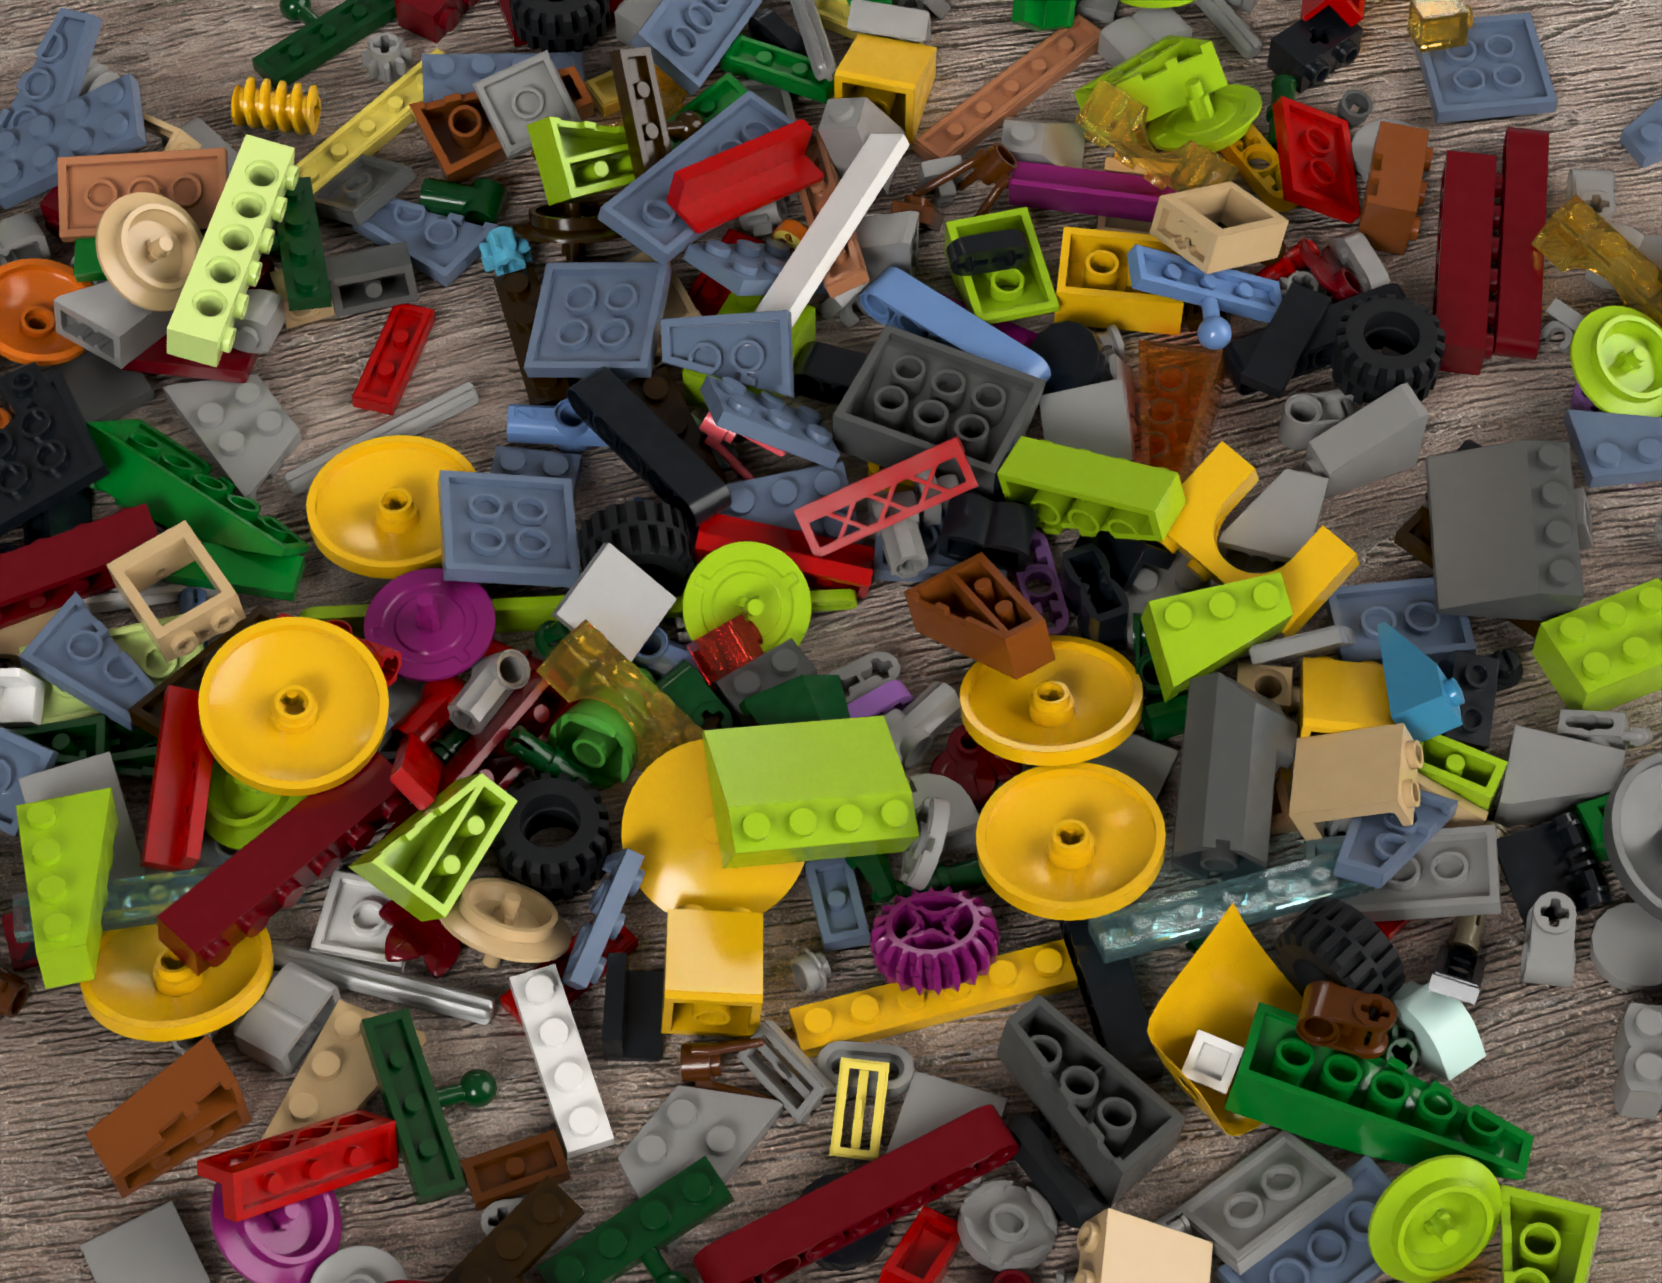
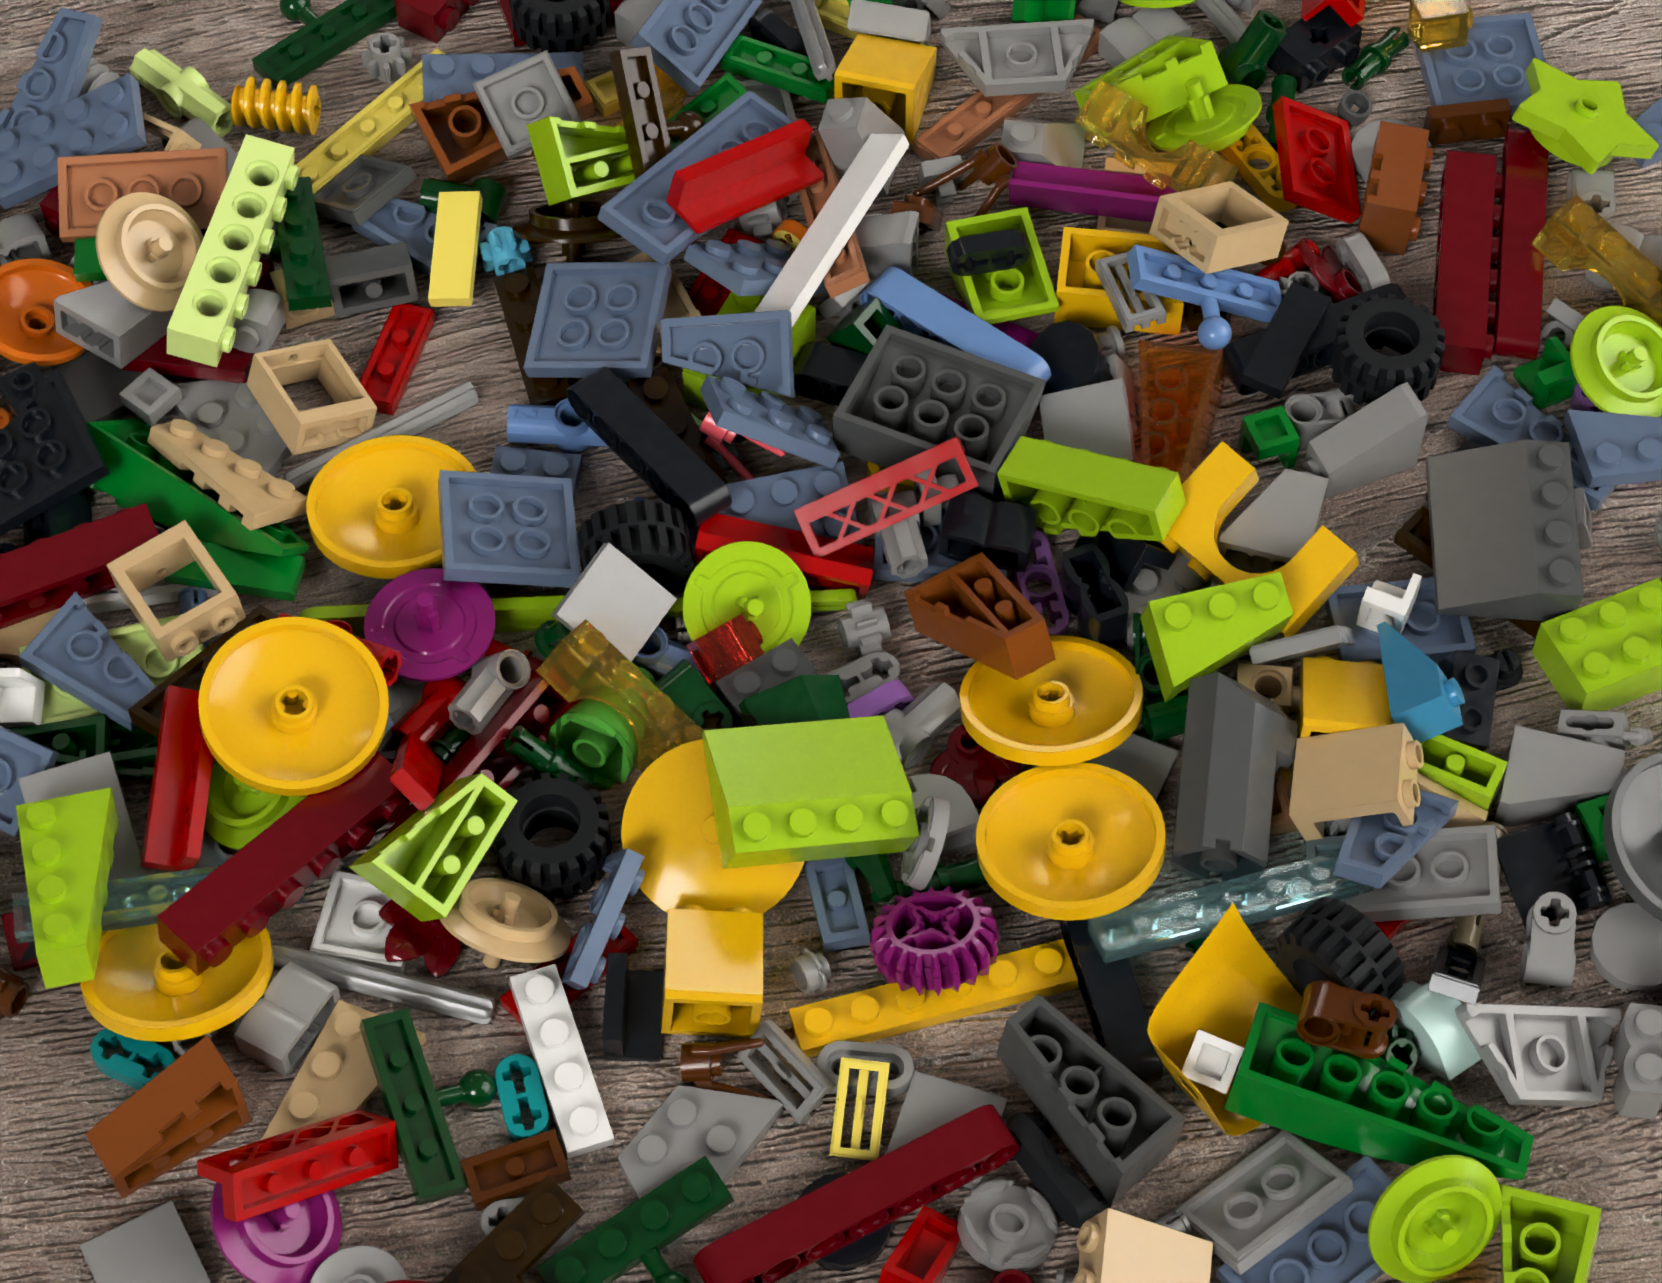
(128, 1070): none -> teal beam
(150, 396): none -> light grey tile
(181, 90): none -> yellowish green piece
(237, 480): none -> tan wing
(319, 426): none -> tan window
(455, 249): none -> light yellow tile
(532, 1097): none -> teal beam
(862, 327): none -> dark green brick
(864, 627): none -> light grey gear
(1019, 55): none -> light grey wing
(1126, 318): none -> light grey tile
(1245, 60): none -> dark green piece
(1270, 435): none -> green panel
(1375, 58): none -> dark green pin
(1388, 604): none -> white panel
(1467, 121): none -> reddish brown plate
(1500, 414): none -> sand blue wing
(1543, 1050): none -> light grey wing
(1549, 377): none -> green panel
(1580, 119): none -> lime plate

